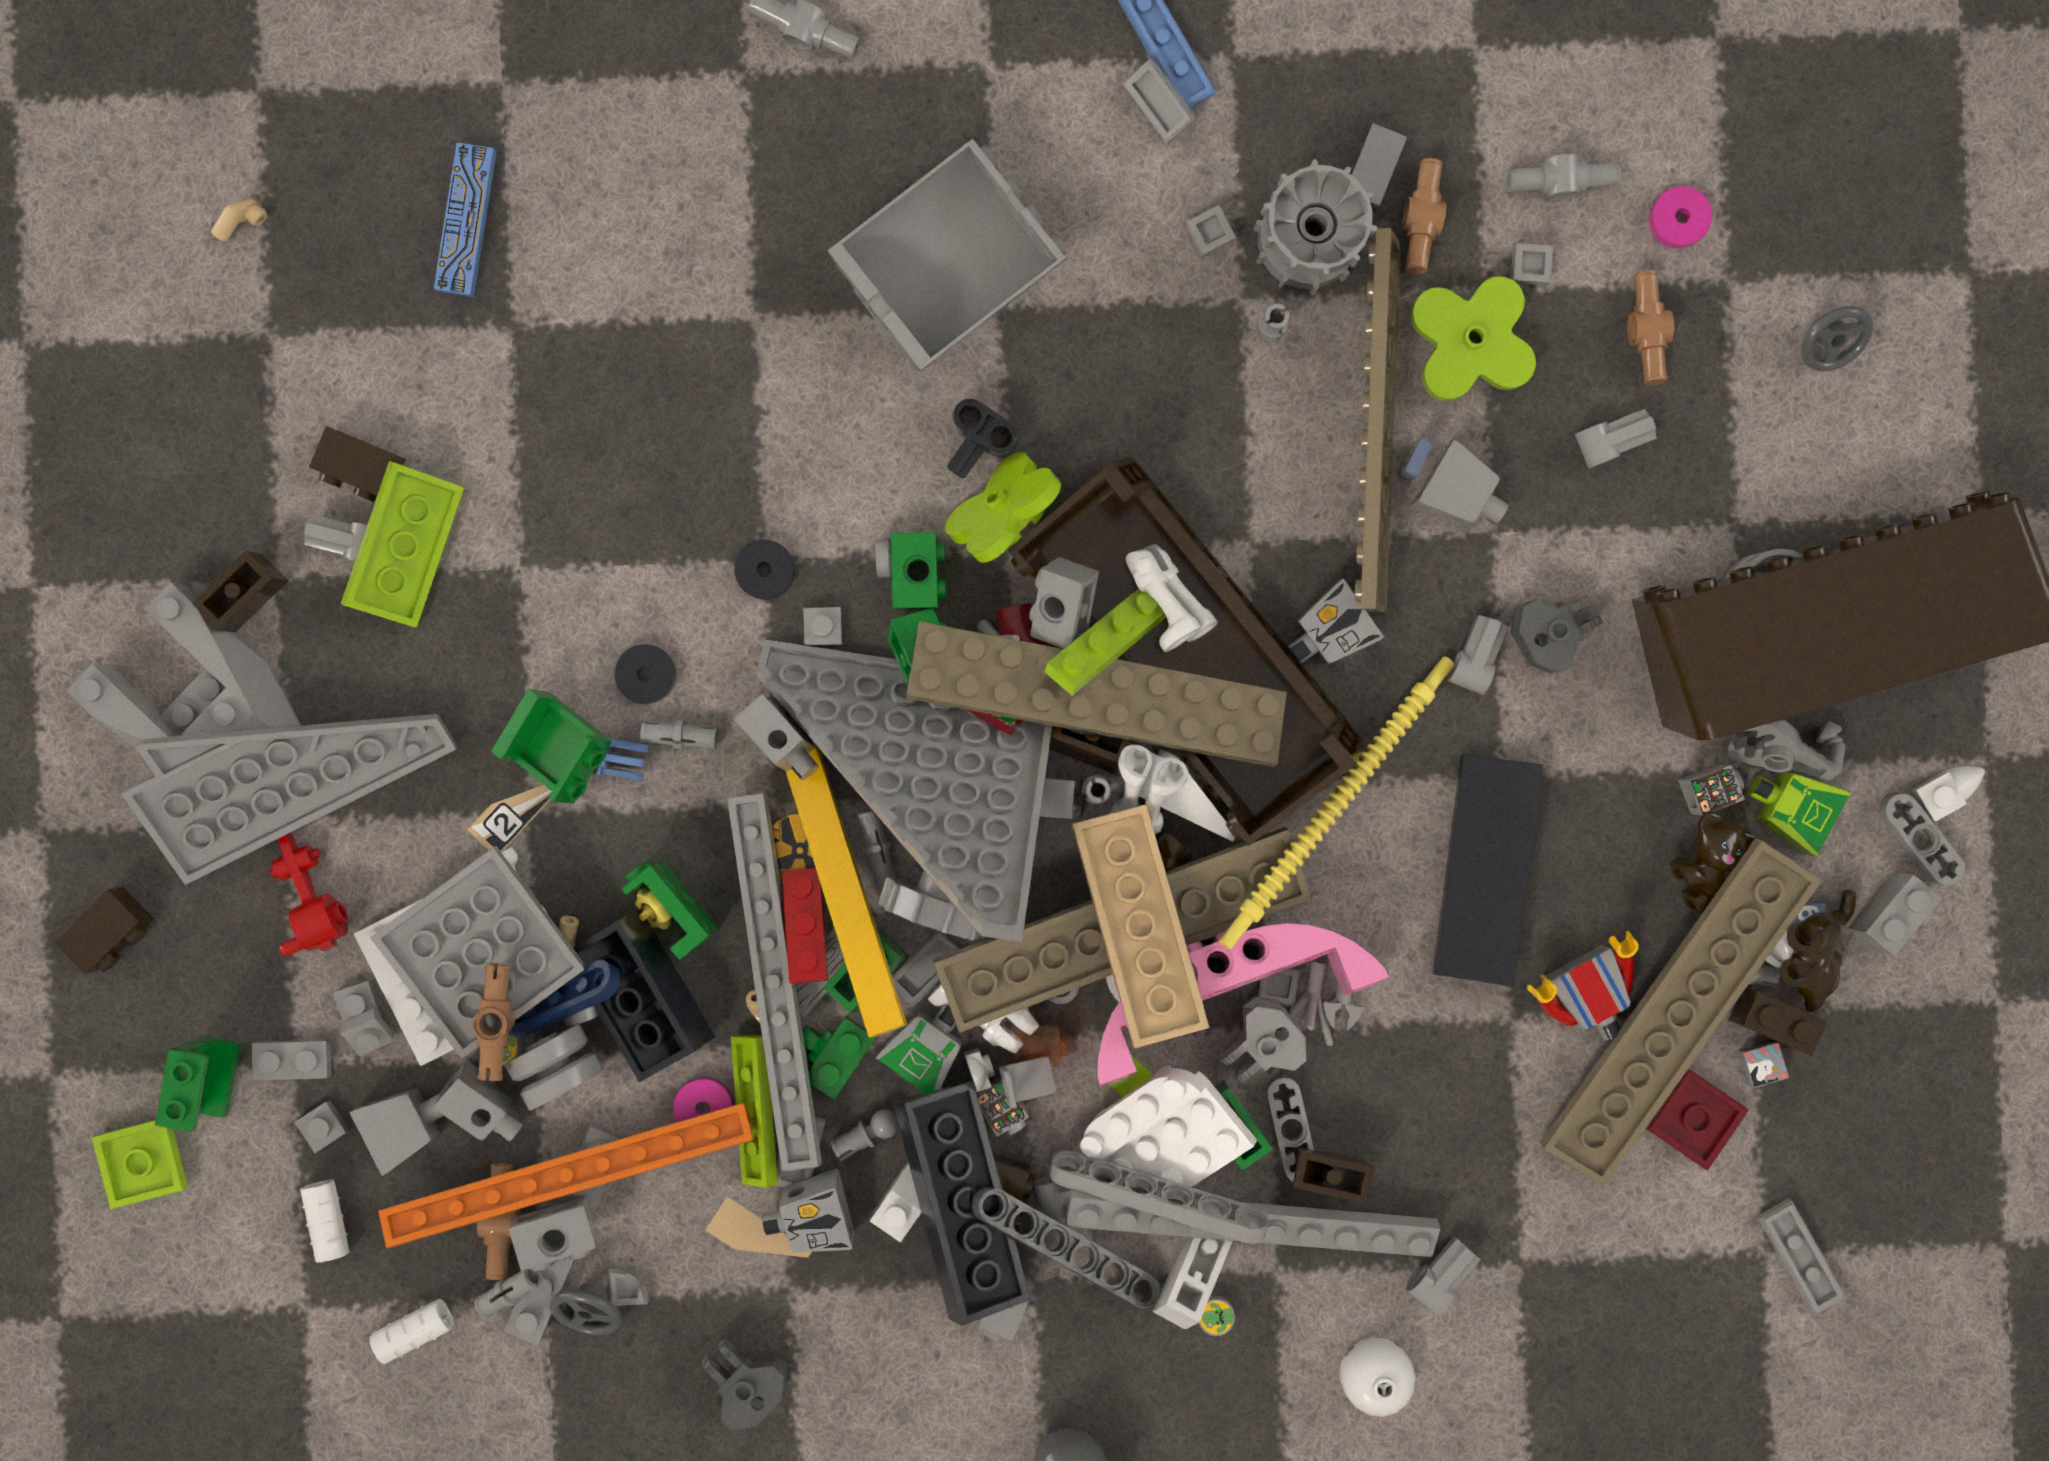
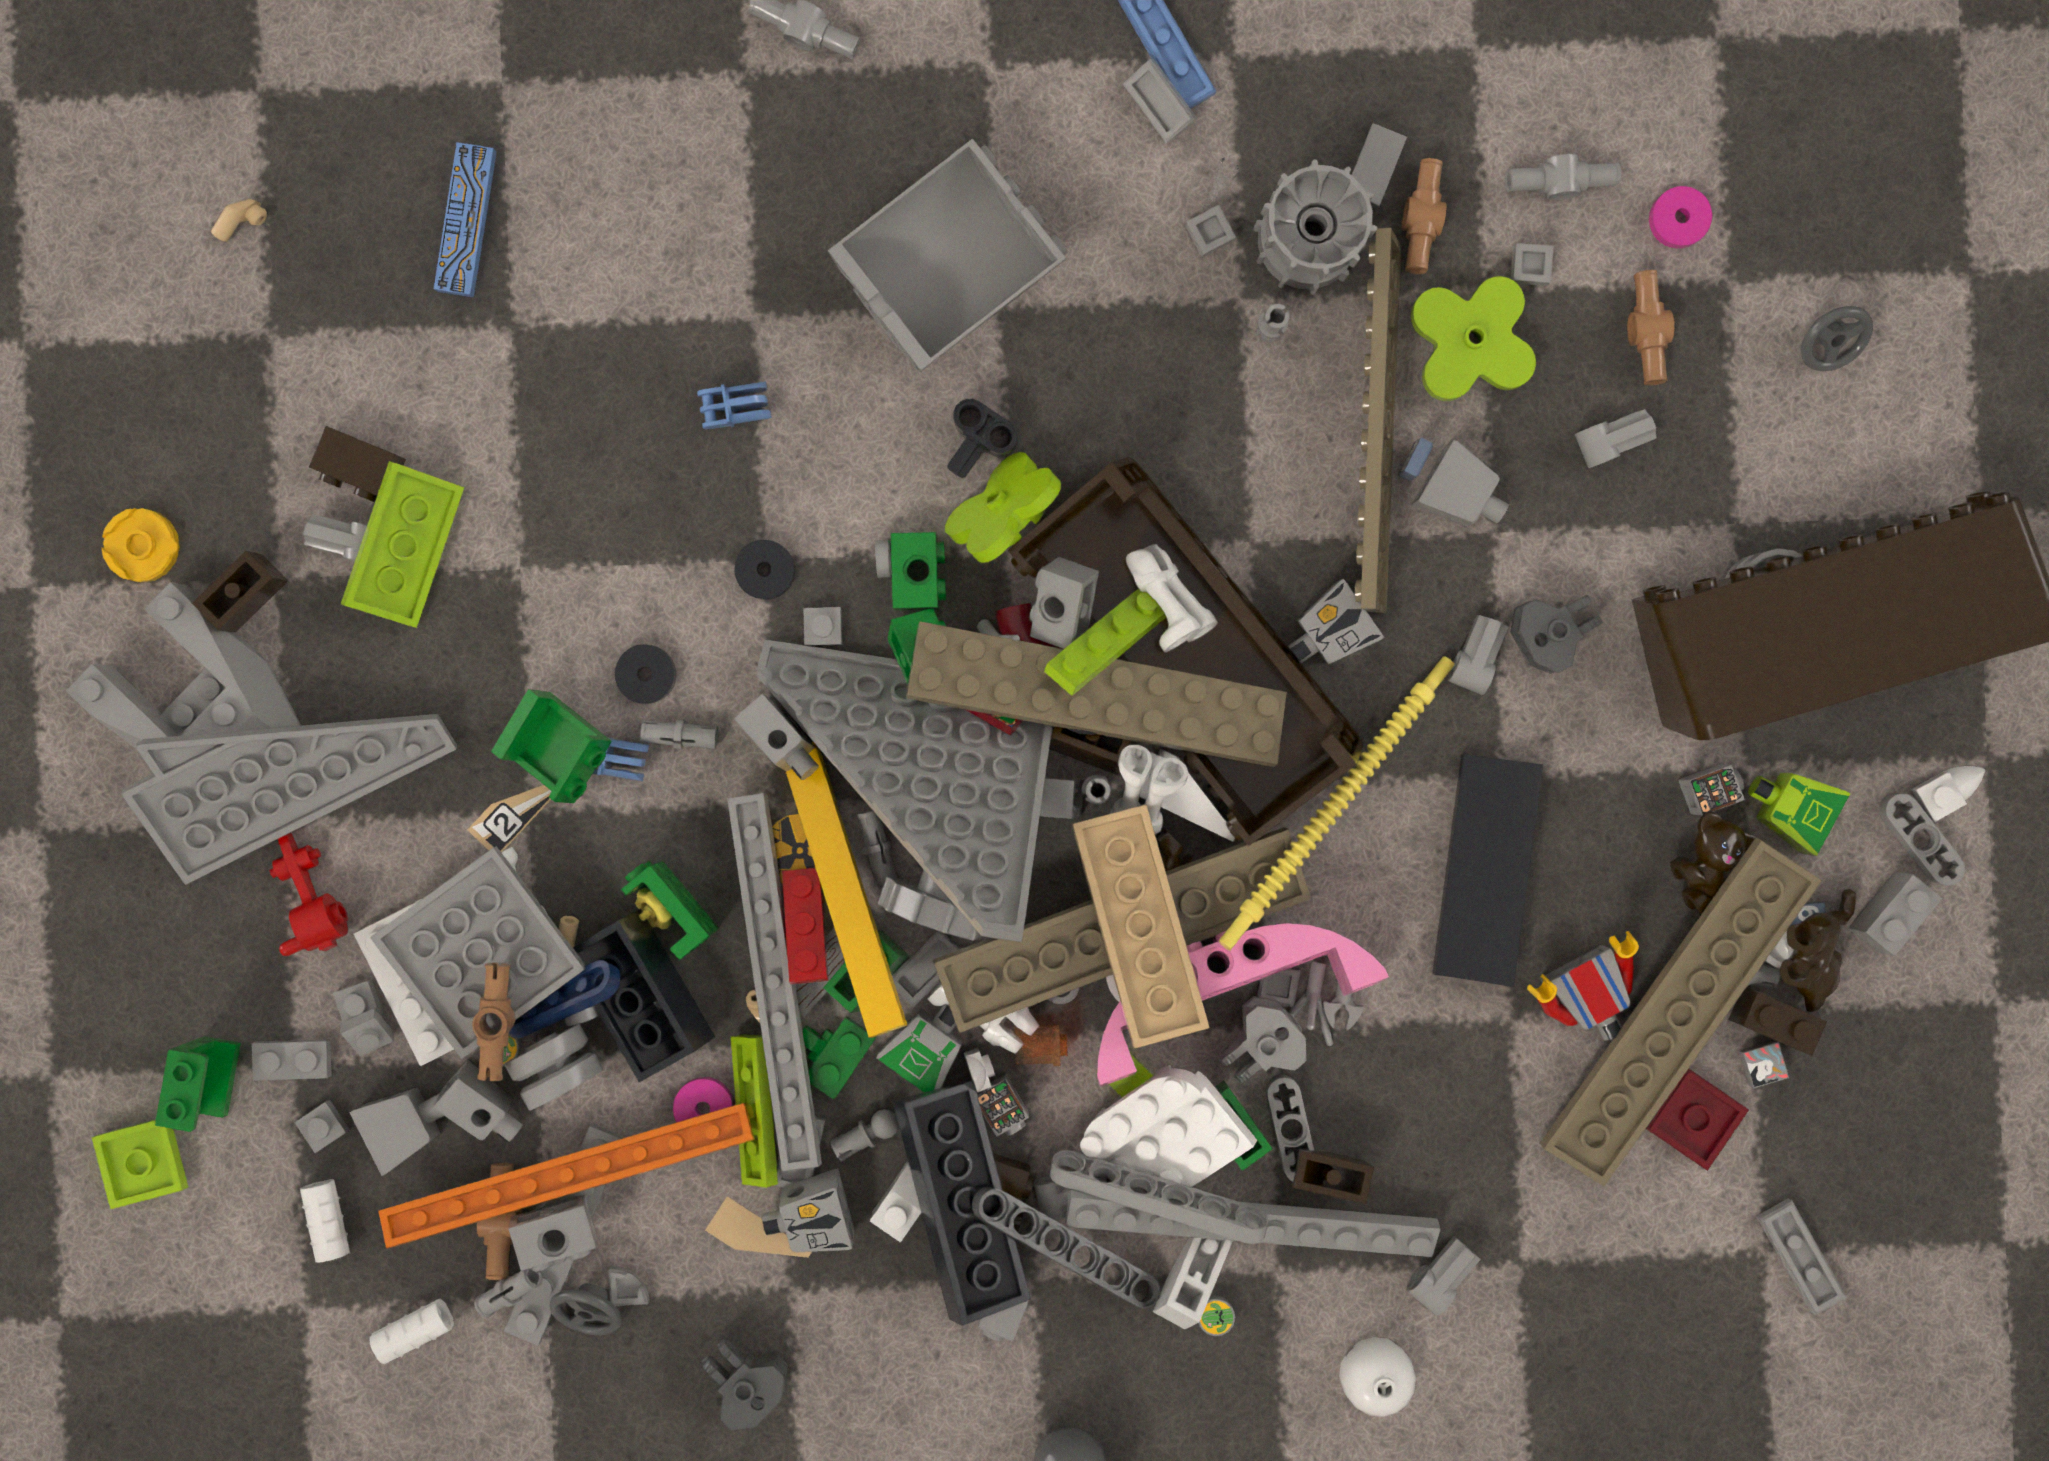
(104, 931): dark brown brick -> none
(154, 545): none -> yellow tile
(733, 405): none -> medium blue arm
(1027, 1080): light grey bracket -> none
(1784, 751): light grey animal -> none

